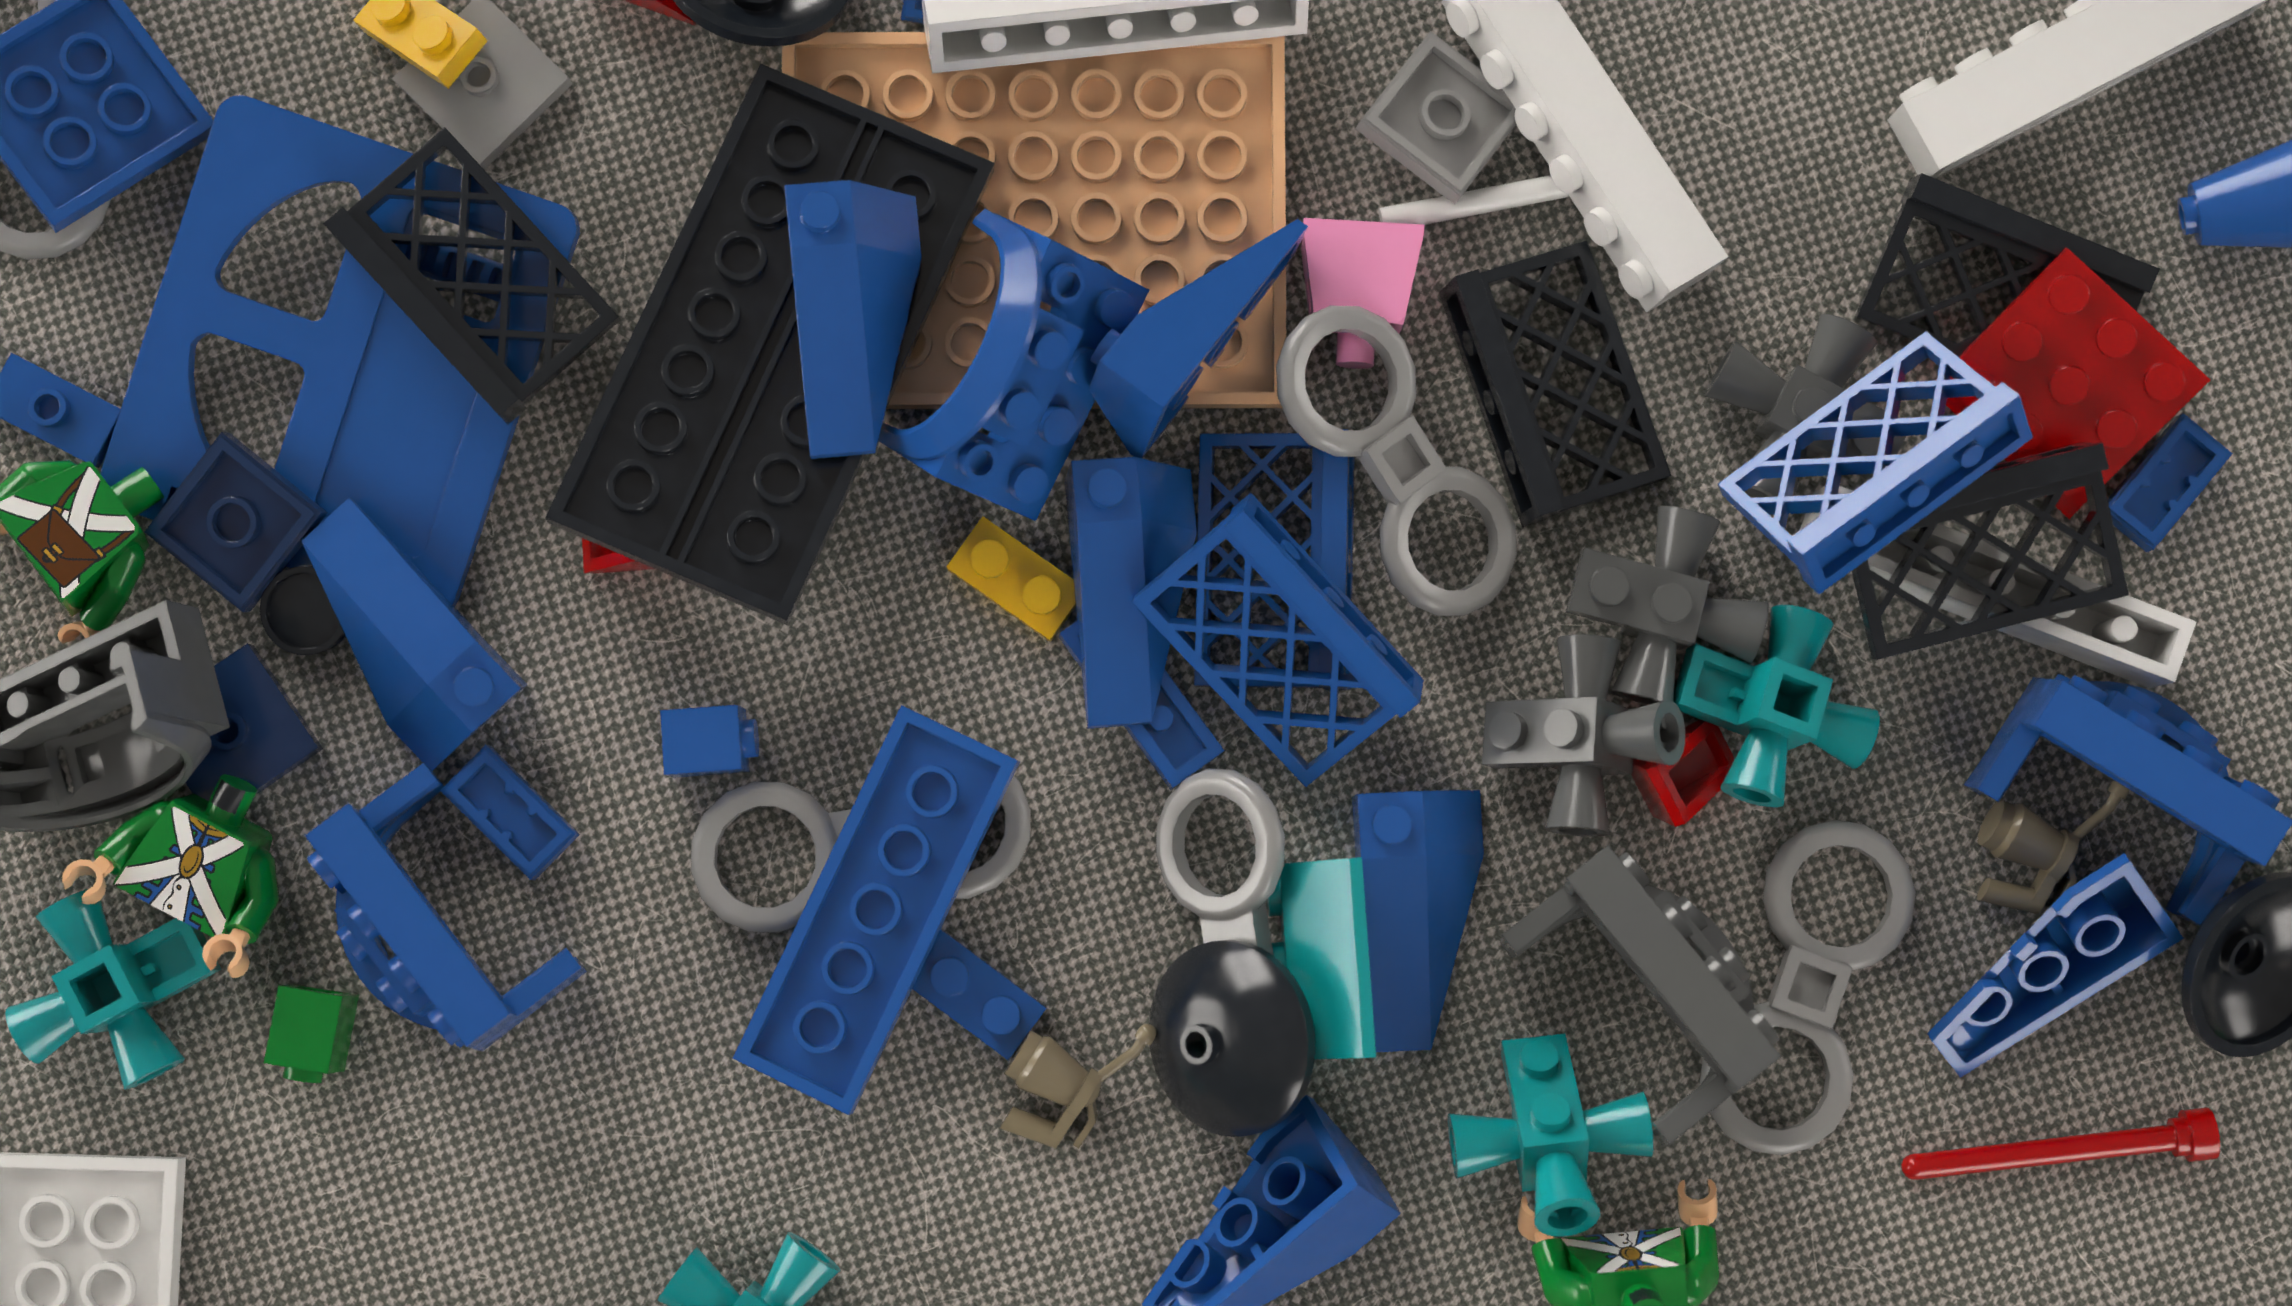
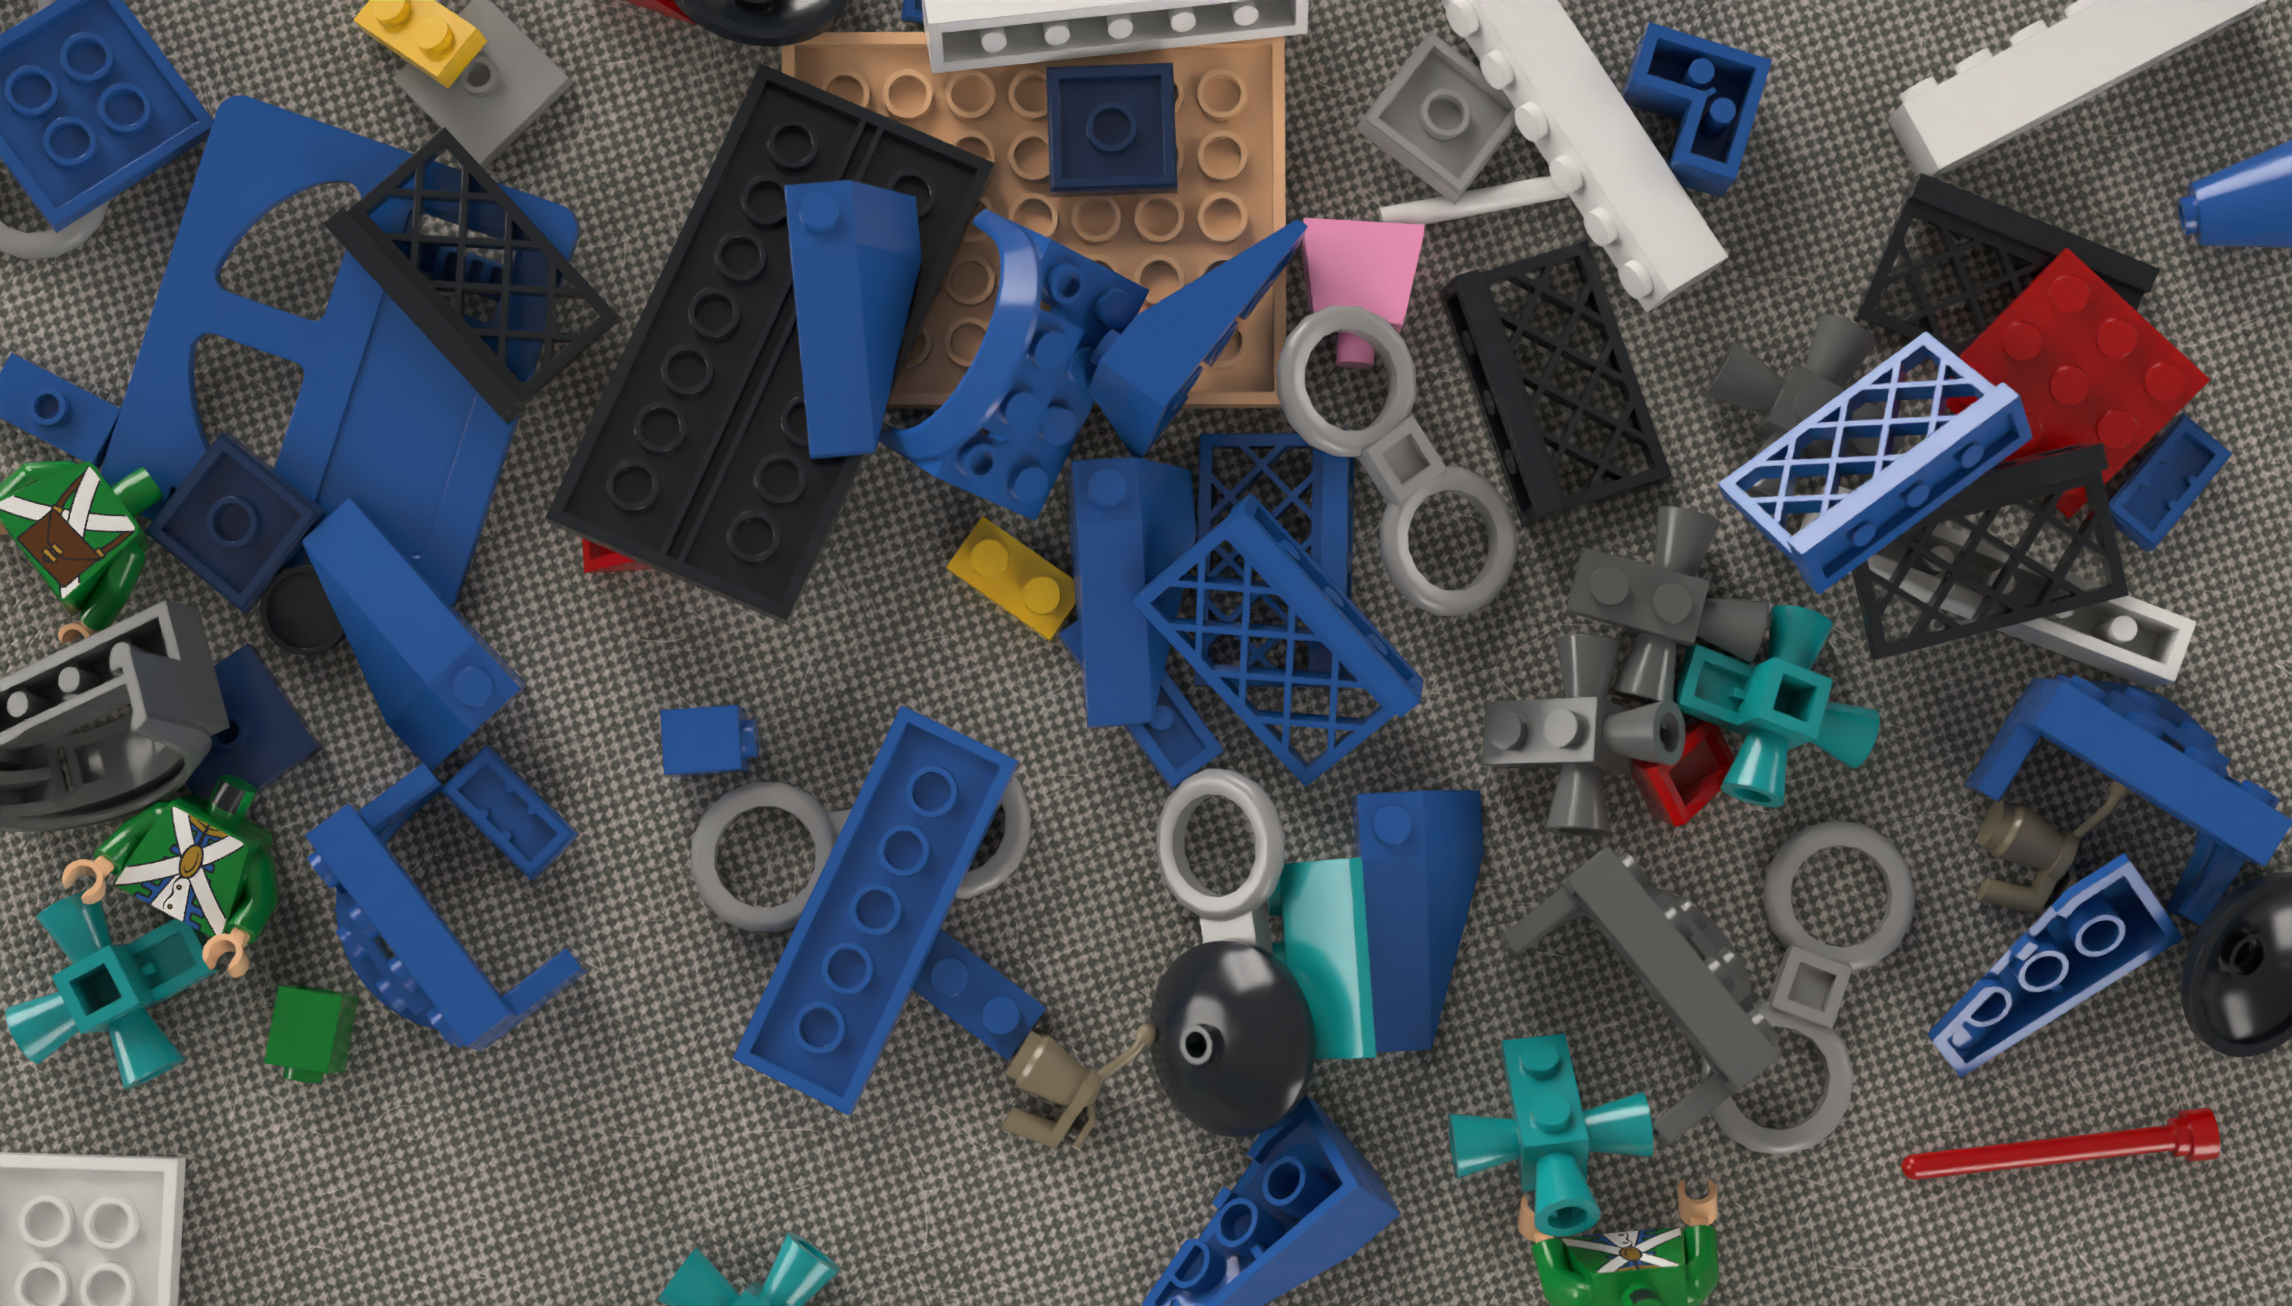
(1111, 130): none -> dark blue plate
(1711, 95): none -> blue brick

